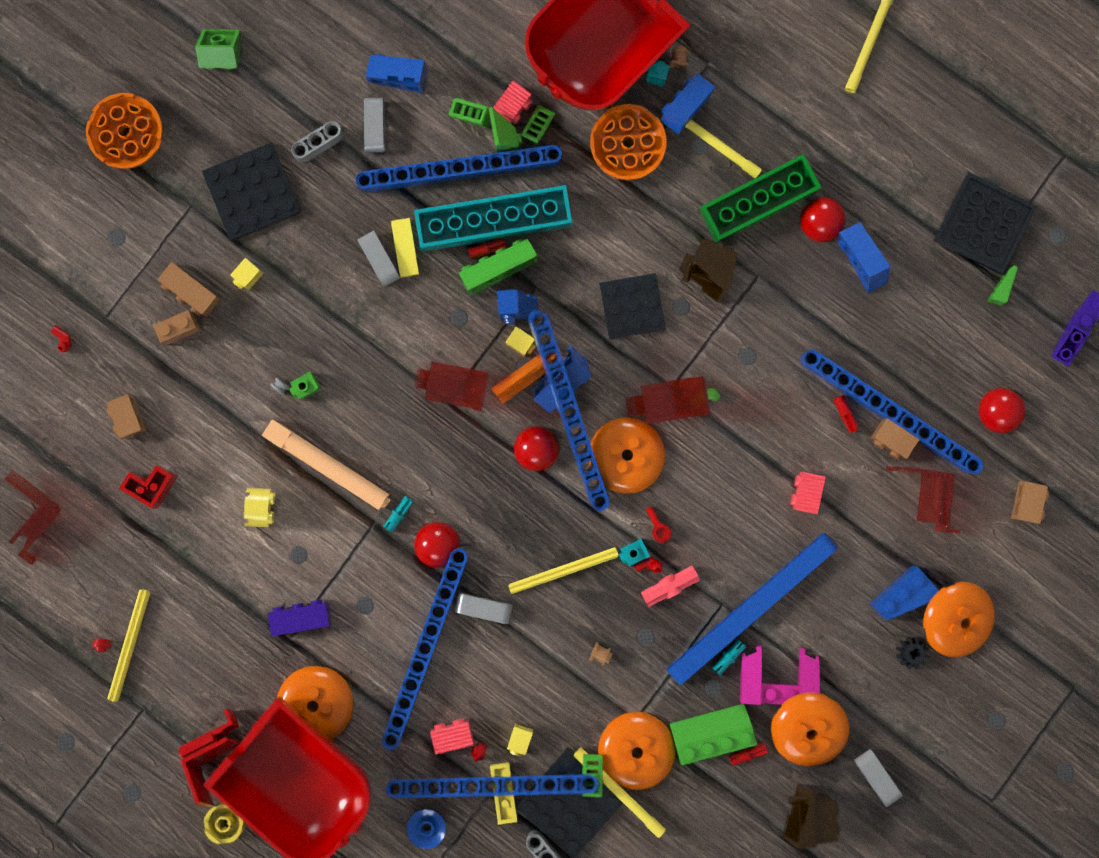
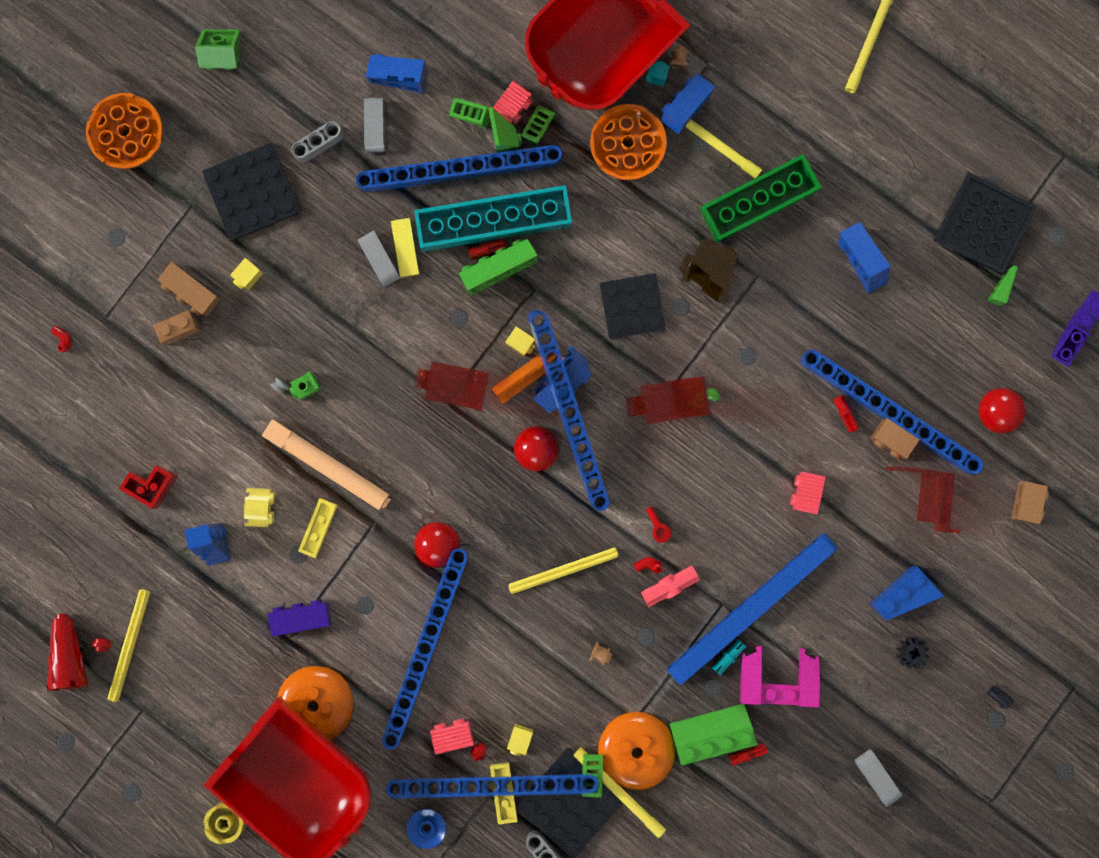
(38, 519): clear red piece -> none
(65, 659): none -> red cone
(125, 417): medium nougat brick -> none
(203, 751): red piece -> none
(208, 542): none -> blue wedge
(318, 528): none -> light yellow tile
(398, 514): teal axle -> none
(483, 608): light grey beam -> none
(515, 306): blue wedge -> none
(637, 545): teal brick -> none
(646, 451): orange brick -> none
(807, 713): orange brick -> none
(811, 819): dark brown piece -> none
(822, 219): red piece -> none
(945, 615): orange brick -> none
(1000, 697): none -> black pin

